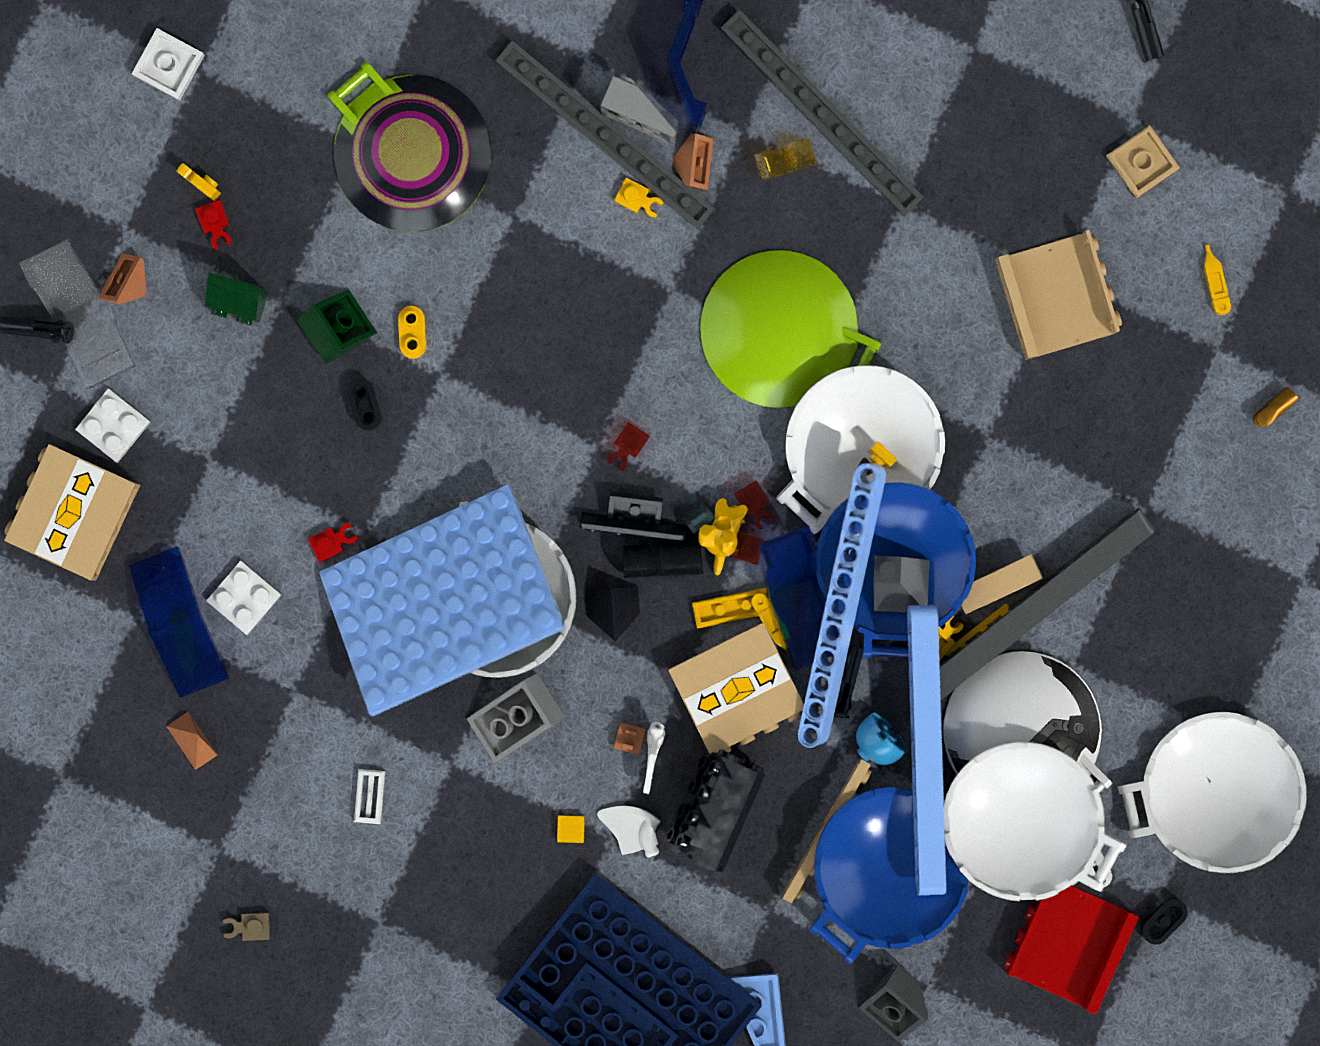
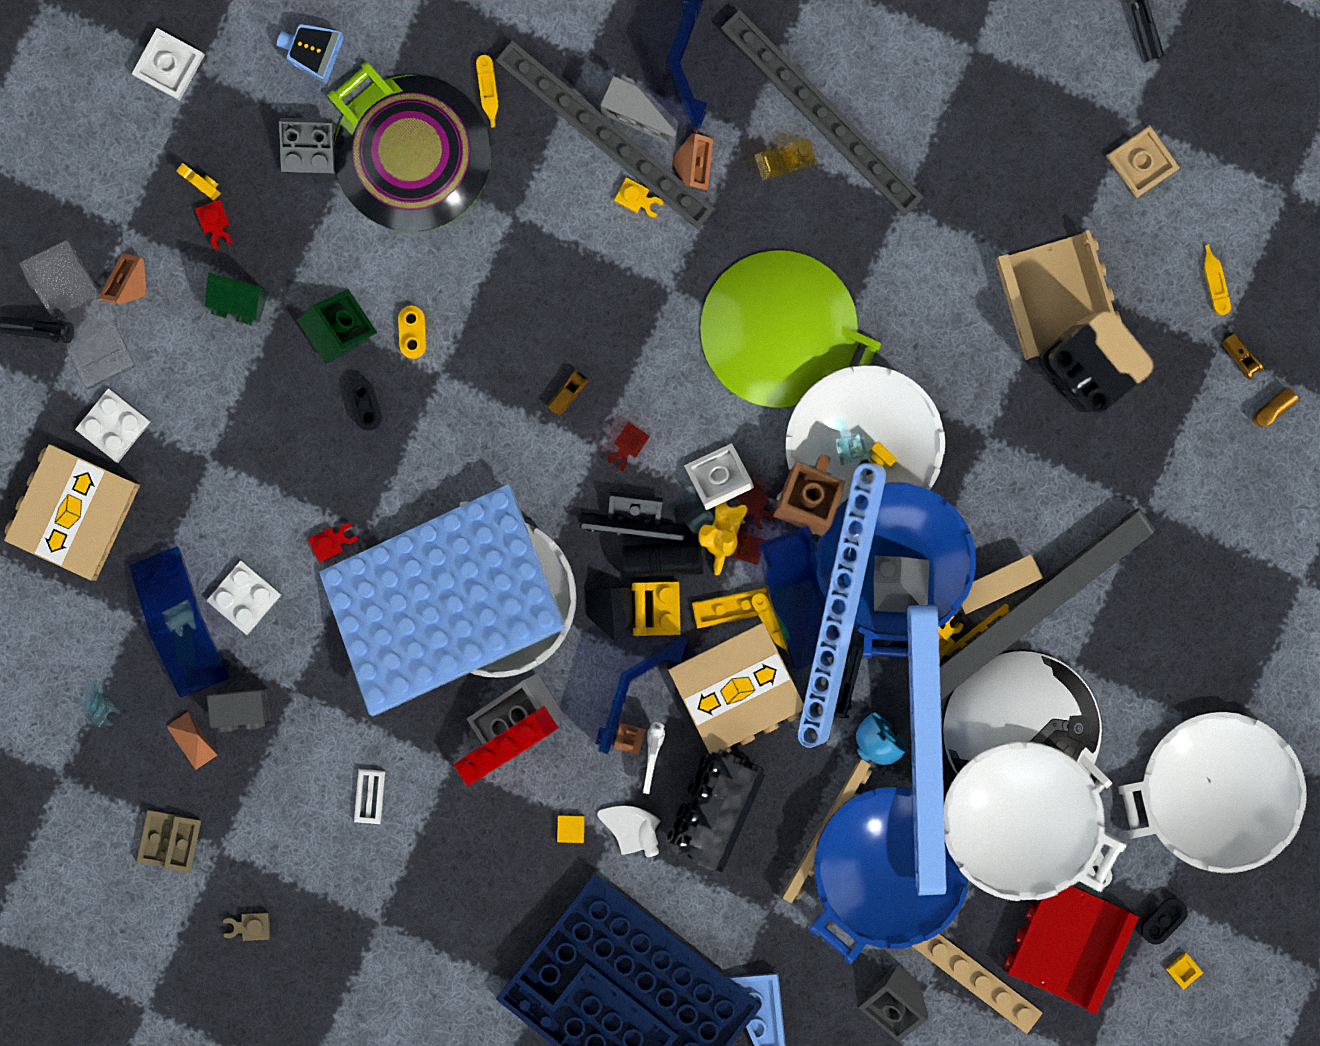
(99, 710): none -> clear light blue tile
(171, 852): none -> dark tan slope
(178, 616): none -> clear light blue tile
(239, 708): none -> dark grey brick
(307, 145): none -> dark grey plate
(312, 49): none -> torso
(487, 87): none -> yellow piece
(506, 746): none -> red brick
(564, 397): none -> pearl gold bar
(664, 608): none -> yellow plate
(671, 651): none -> clear blue windscreen
(719, 476): none -> white plate
(810, 496): none -> medium nougat hinge
(851, 449): none -> clear light blue tile
(980, 982): none -> tan plate
(1095, 362): none -> black piece
(1184, 970): none -> yellow tile
(1238, 352): none -> pearl gold bar

